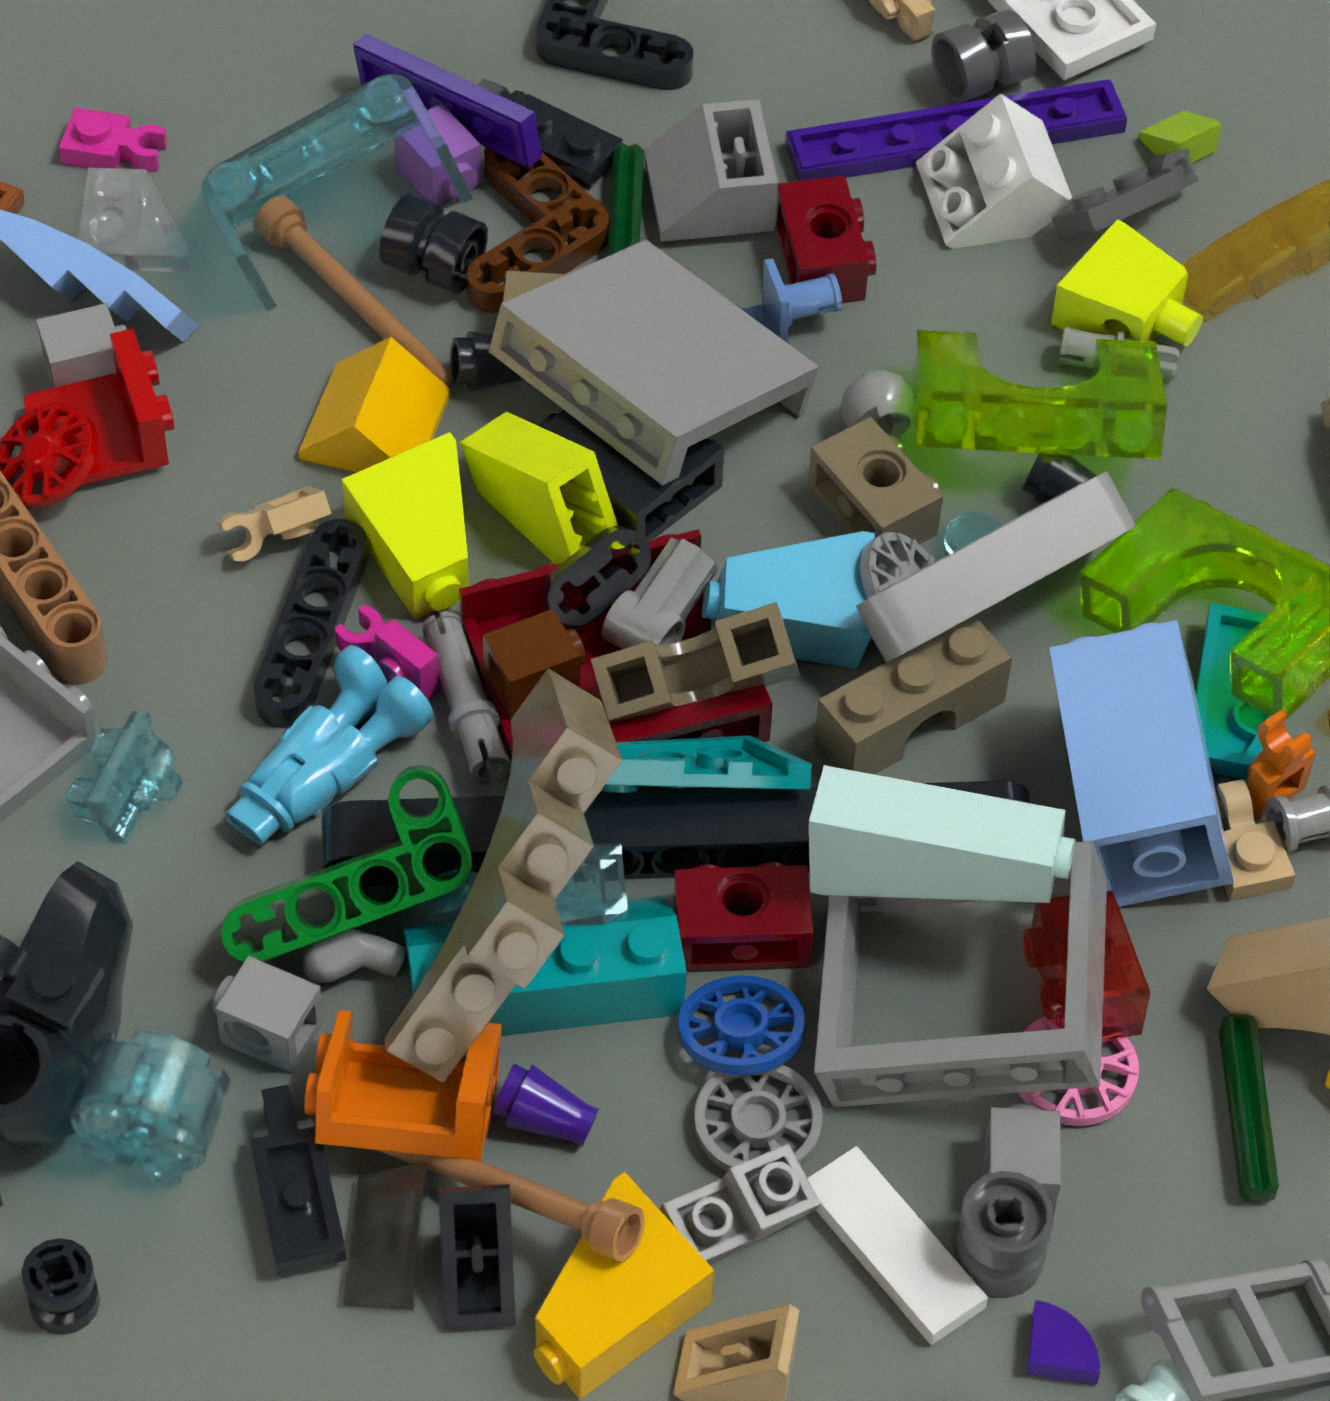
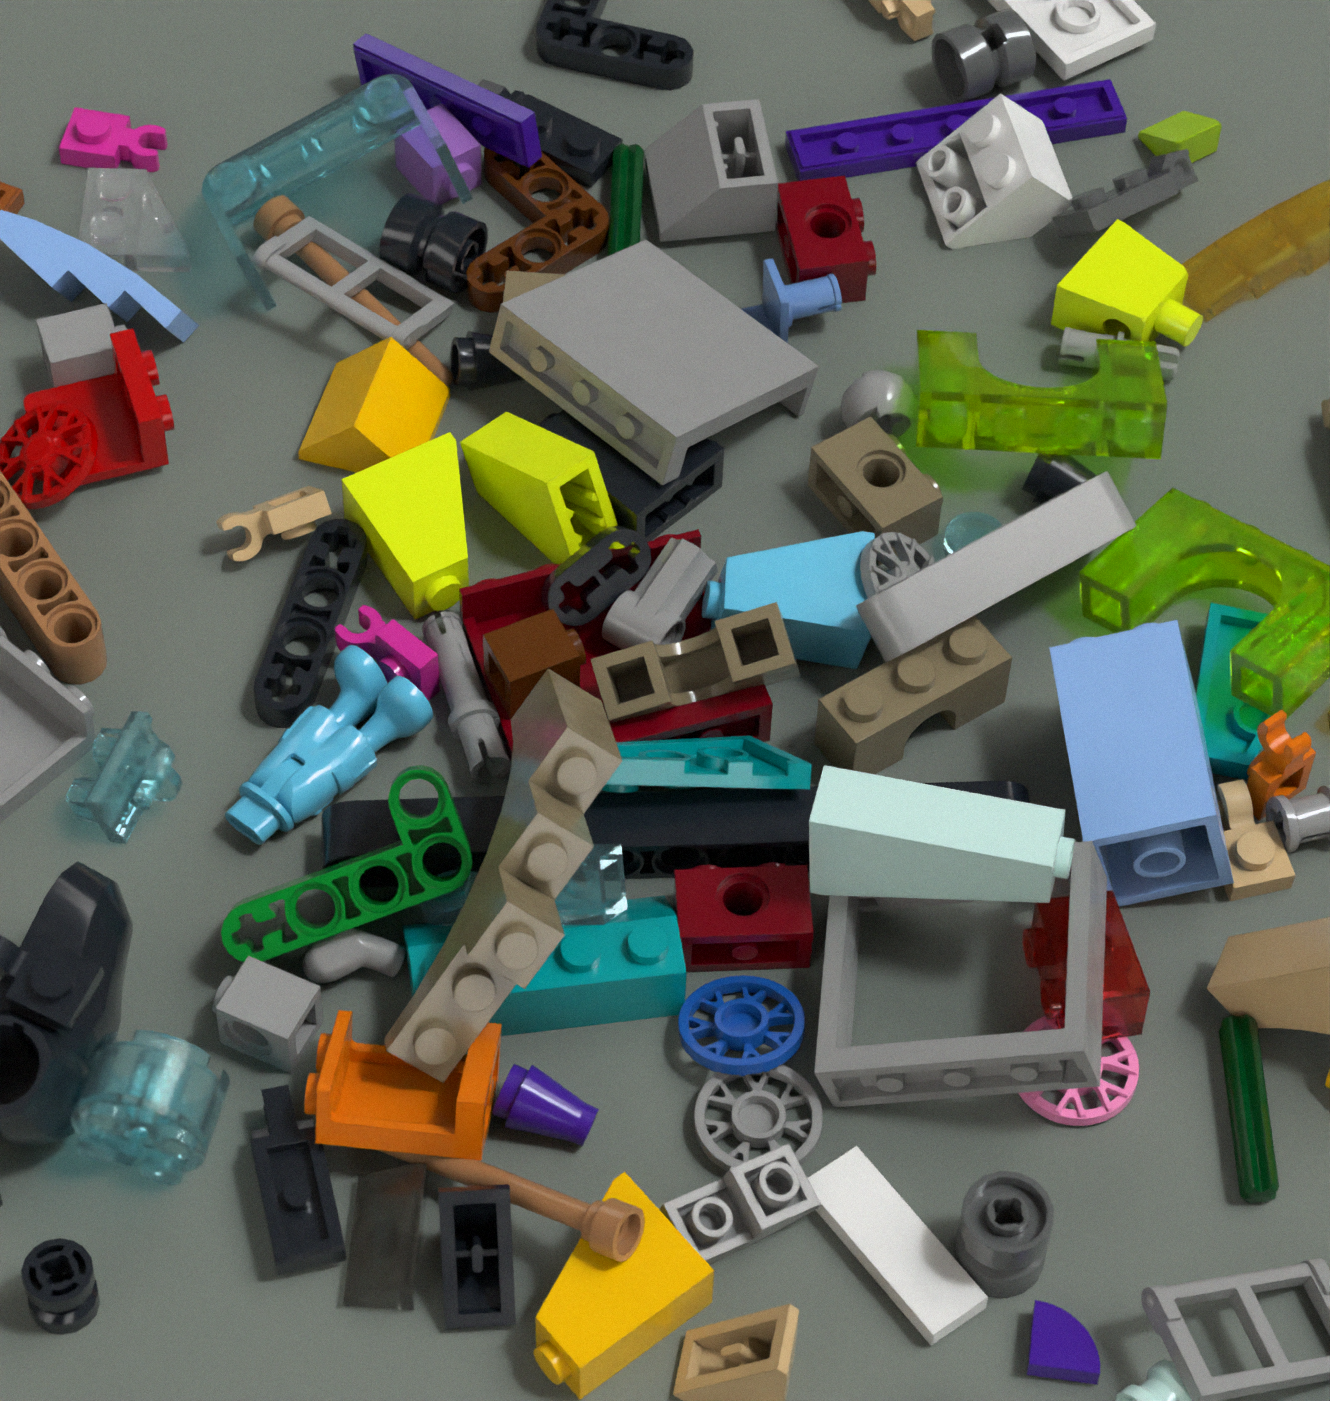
(369, 267): none -> light grey window
(1025, 1142): light grey brick -> none

